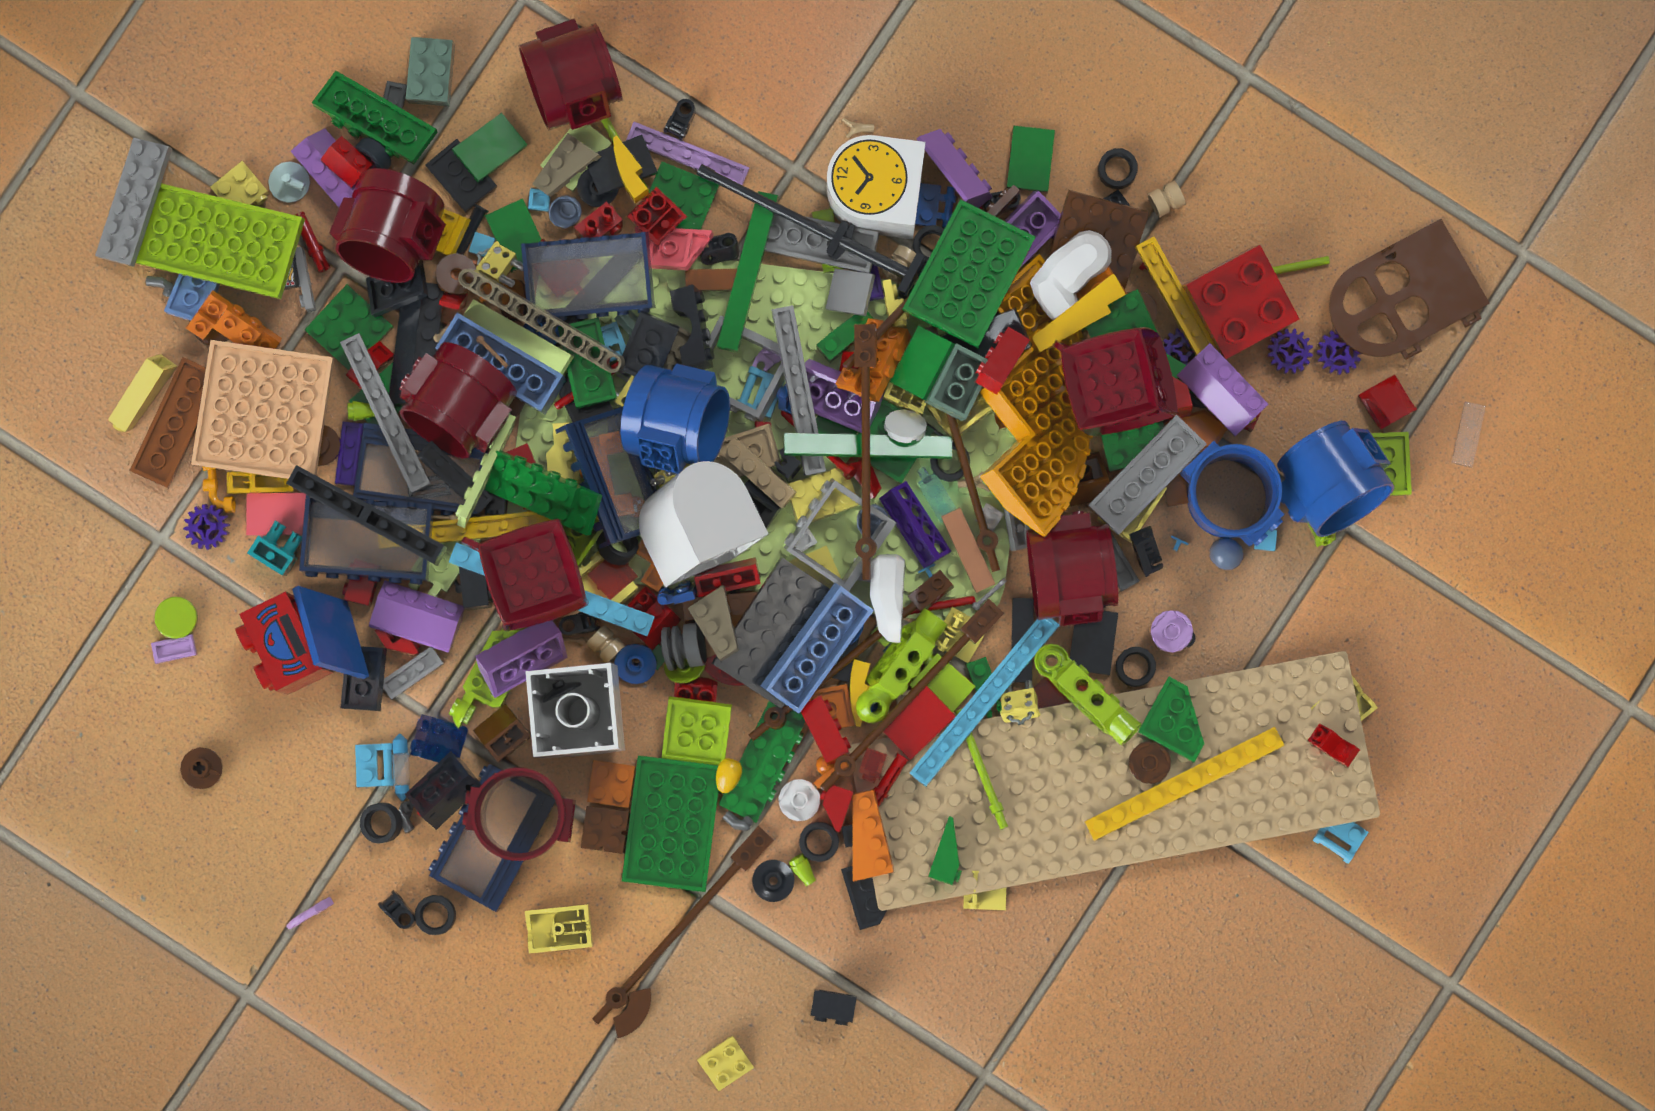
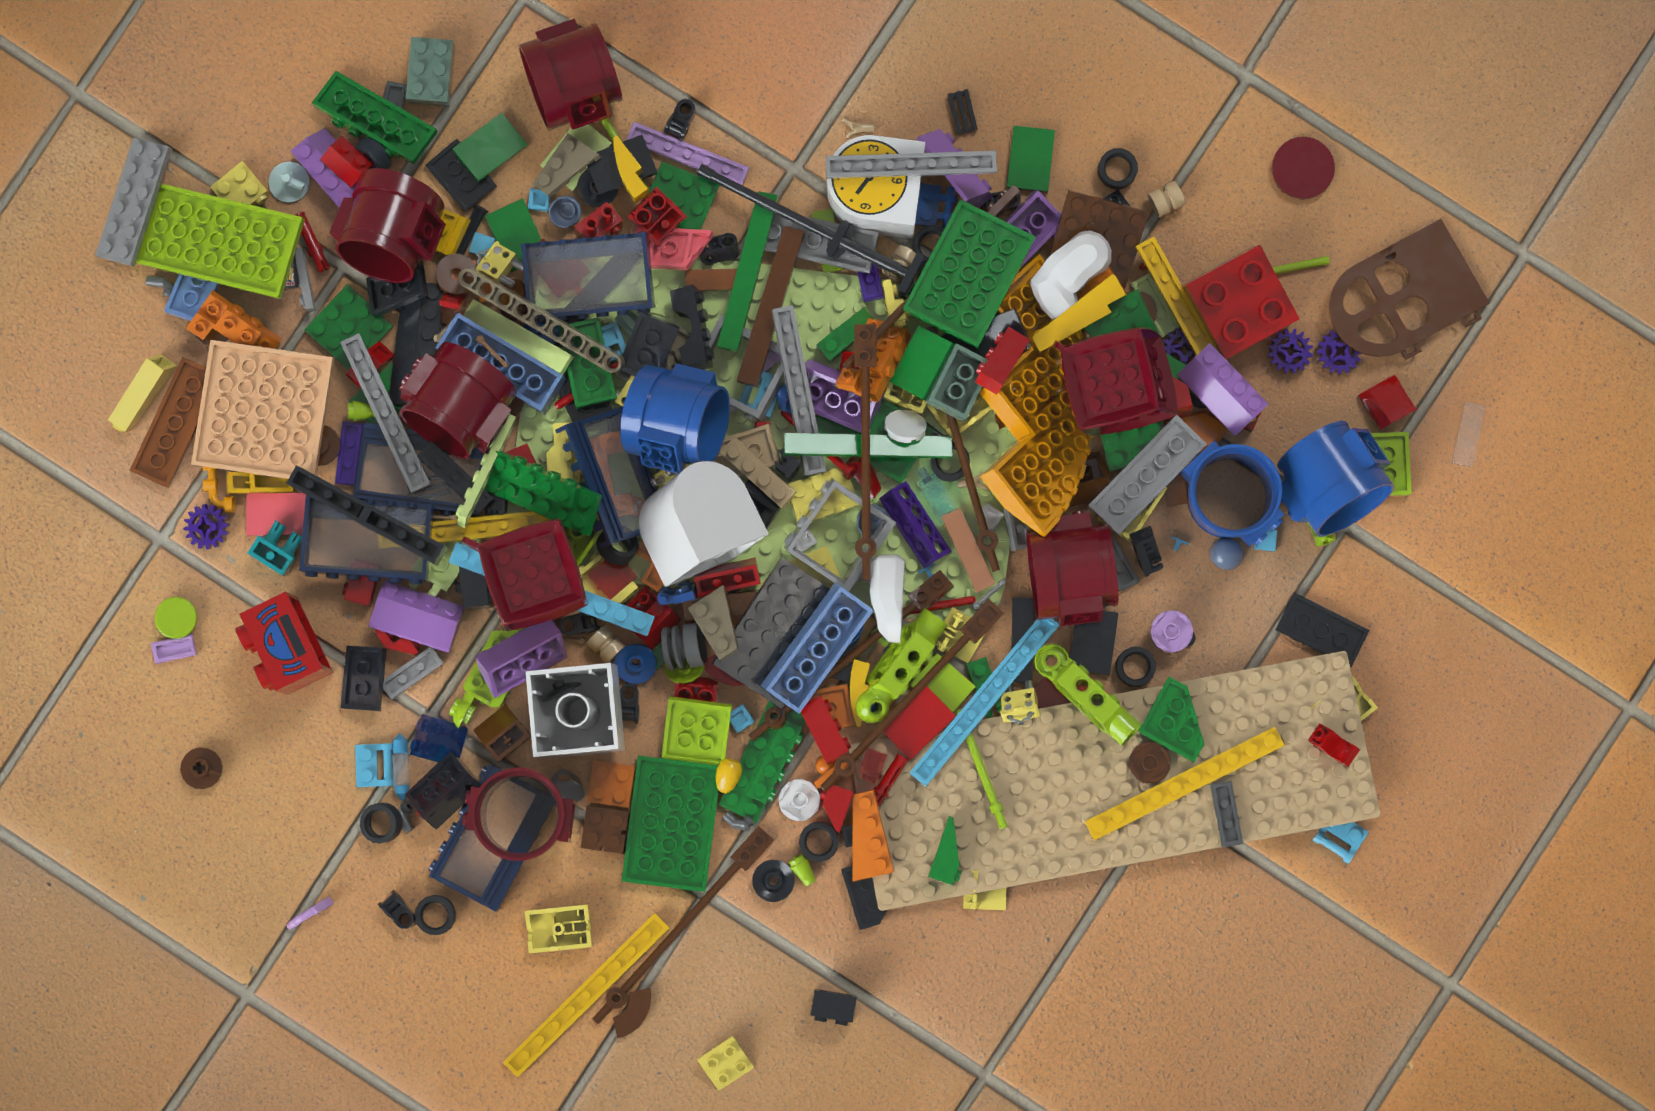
(330, 632): blue tile -> none
(569, 789): none -> light grey piece
(586, 995): none -> yellow plate
(630, 705): none -> black piece
(740, 718): none -> medium azure tile
(772, 298): none -> reddish brown tile
(850, 292): light grey tile -> none
(911, 164): none -> light grey plate
(958, 94): none -> black tile
(1165, 321): none -> yellowish green tile
(1226, 814): none -> dark grey tile
(1303, 168): none -> dark red tile
(1321, 628): none -> black tile

